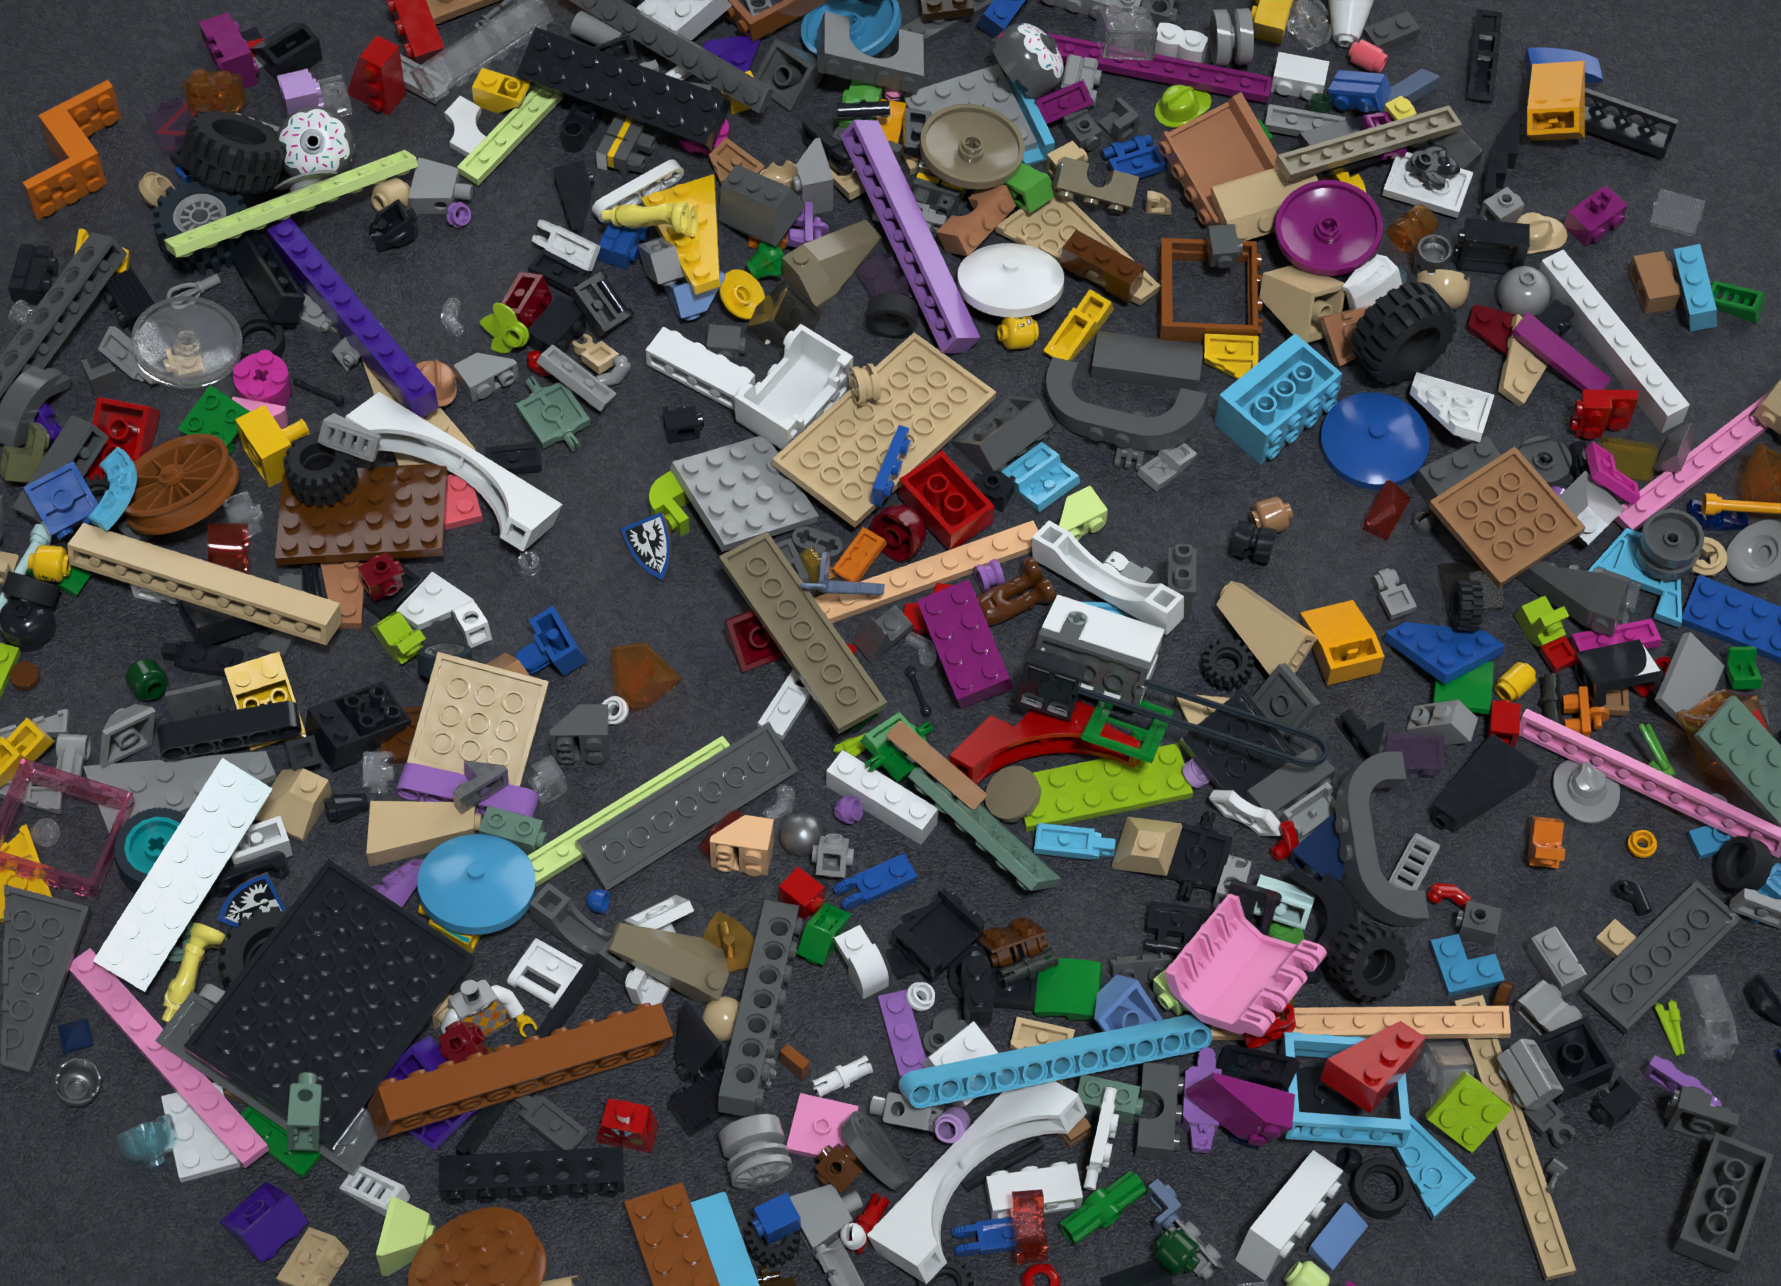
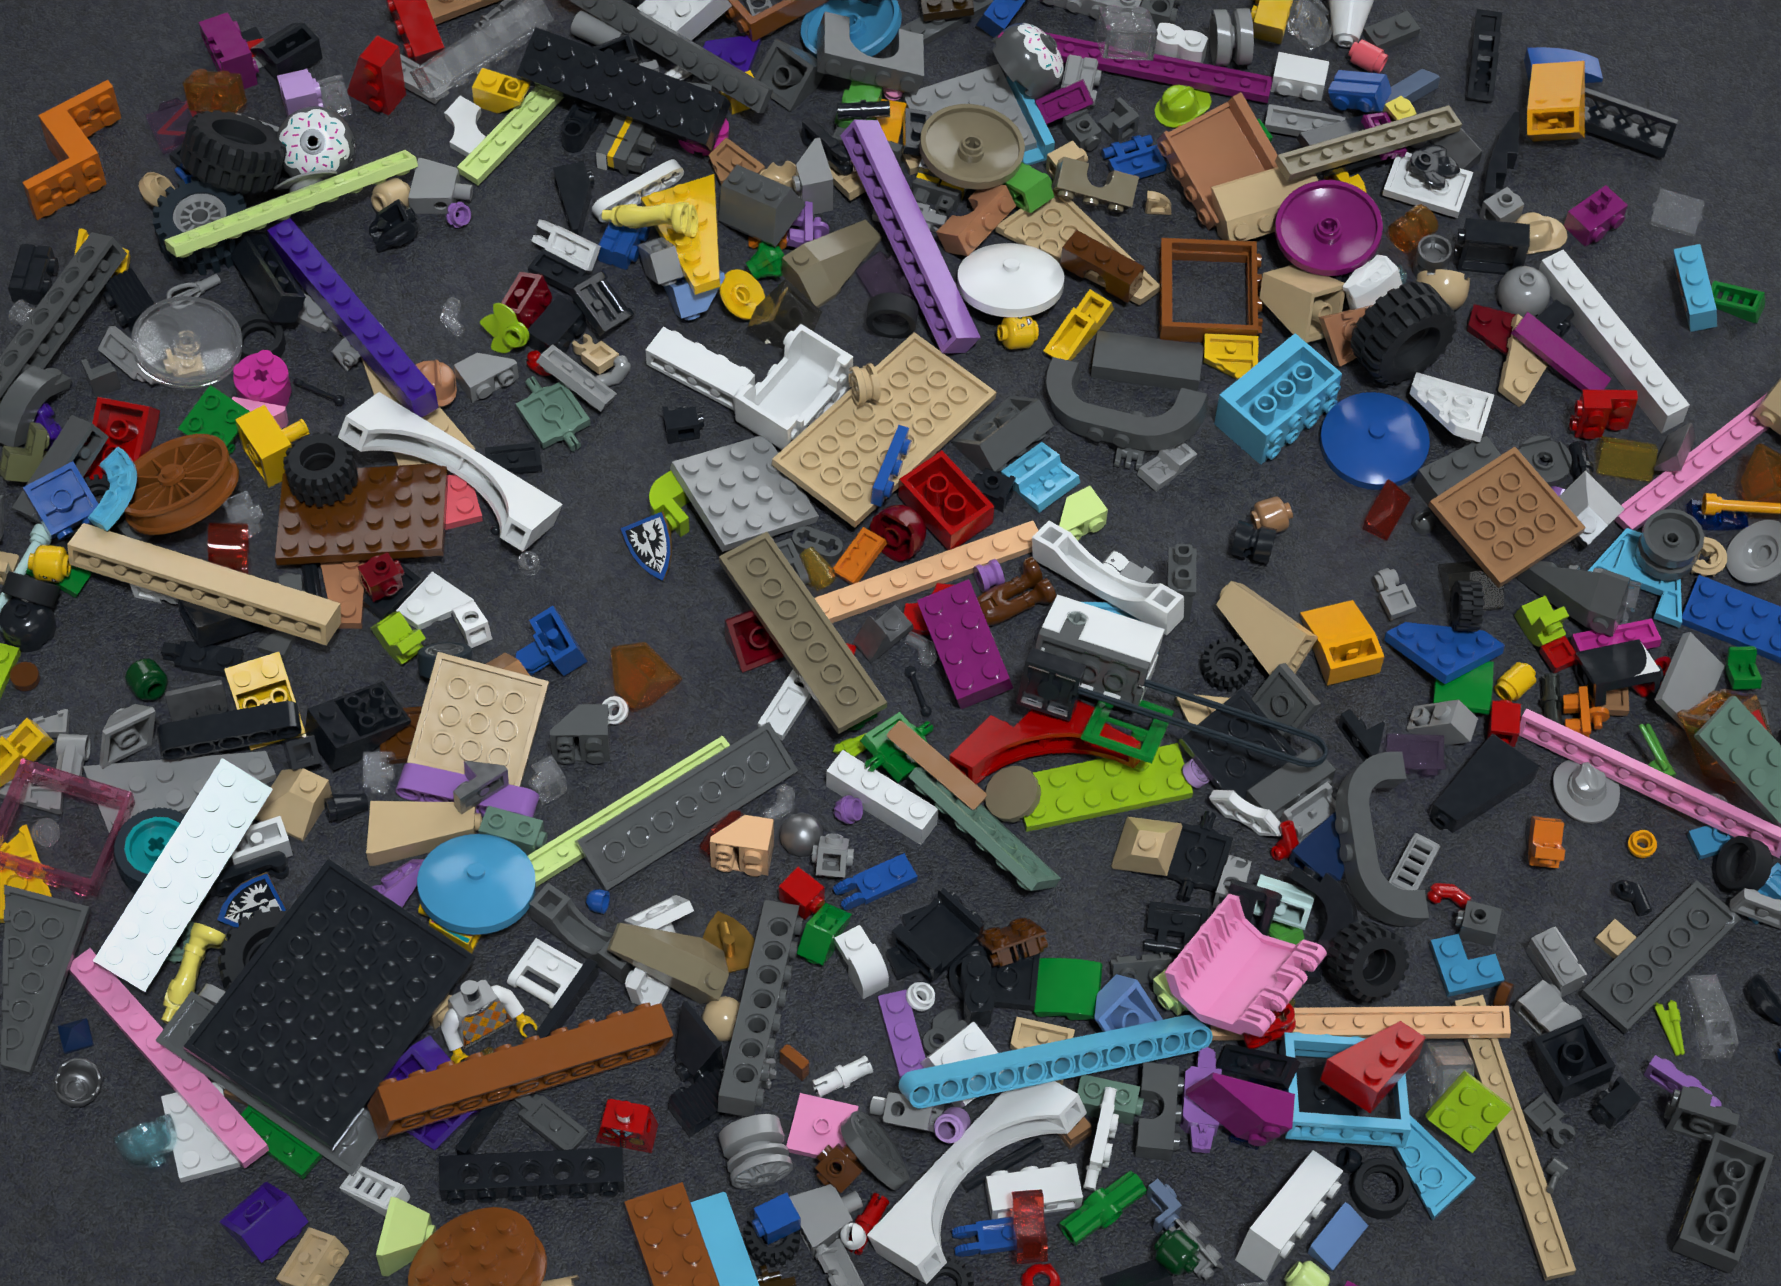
(304, 1113): sand green torso -> none
(332, 433): light grey slope -> none
(462, 1041): dark red brick -> none
(726, 341): dark grey brick -> none
(841, 587): sand blue piece -> none
(1027, 967): pearl dark grey pin -> none
(1072, 842): medium azure hinge -> none
(1223, 245): dark grey brick -> none
(1320, 103): clear green plate -> none
(1529, 1075): light grey brick -> none
(1605, 474): dark pink plate -> none
(1654, 282): medium nougat brick -> none

